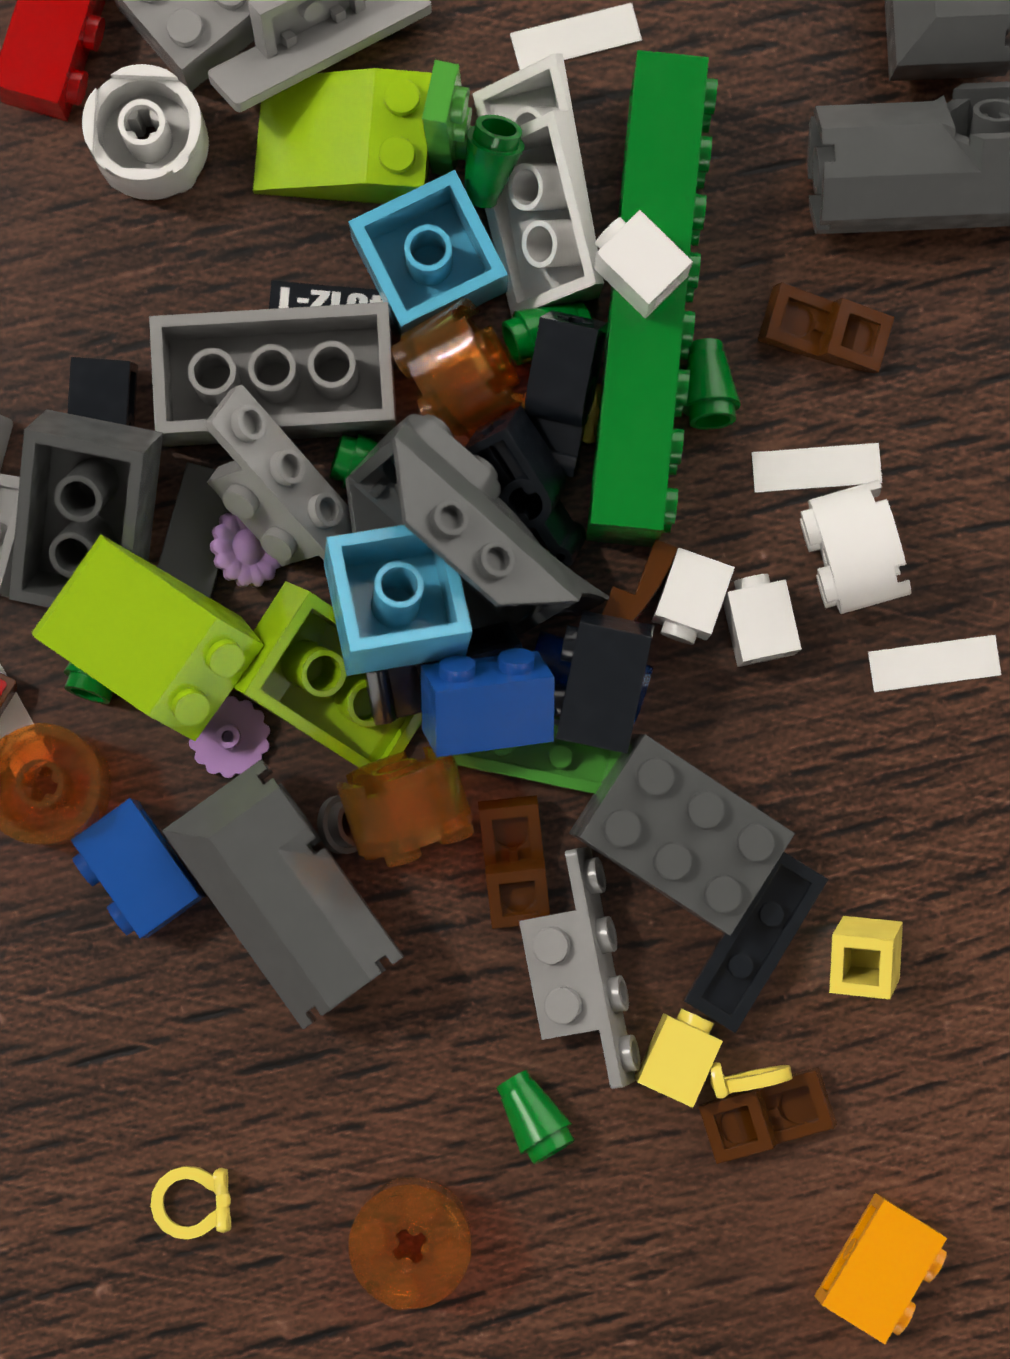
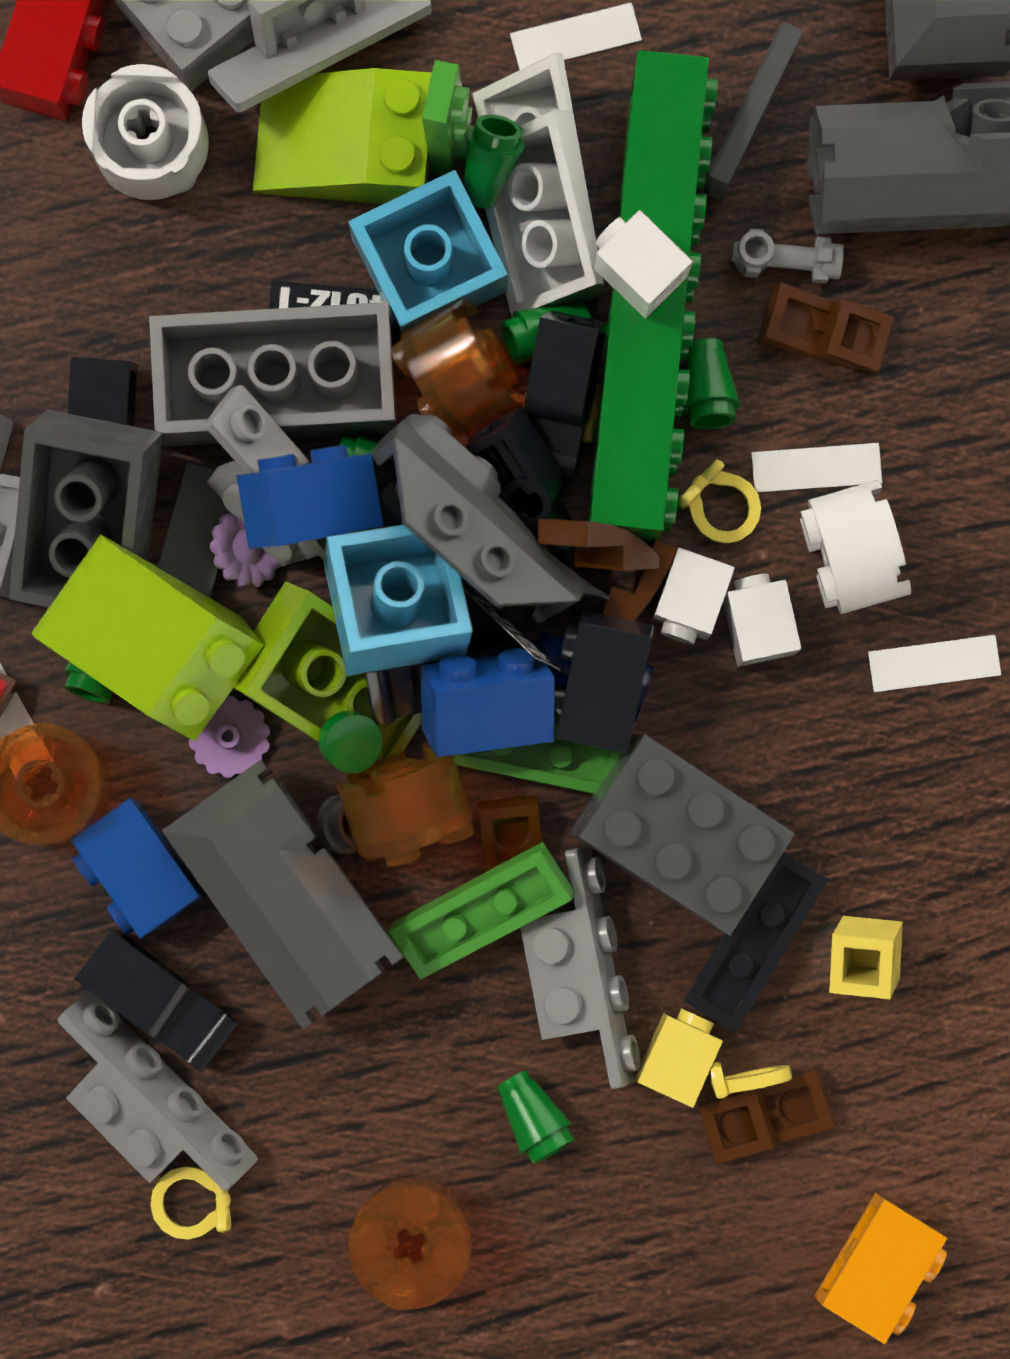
(144, 1103): none -> light grey bracket
(156, 999): none -> black piece
(310, 499): none -> blue brick
(350, 741): none -> green tile
(481, 911): none -> bright green plate
(509, 627): none -> sticker
(599, 544): none -> reddish brown slope
(692, 499): none -> light yellow piece
(752, 110): none -> dark grey tile
(758, 251): none -> light grey bar

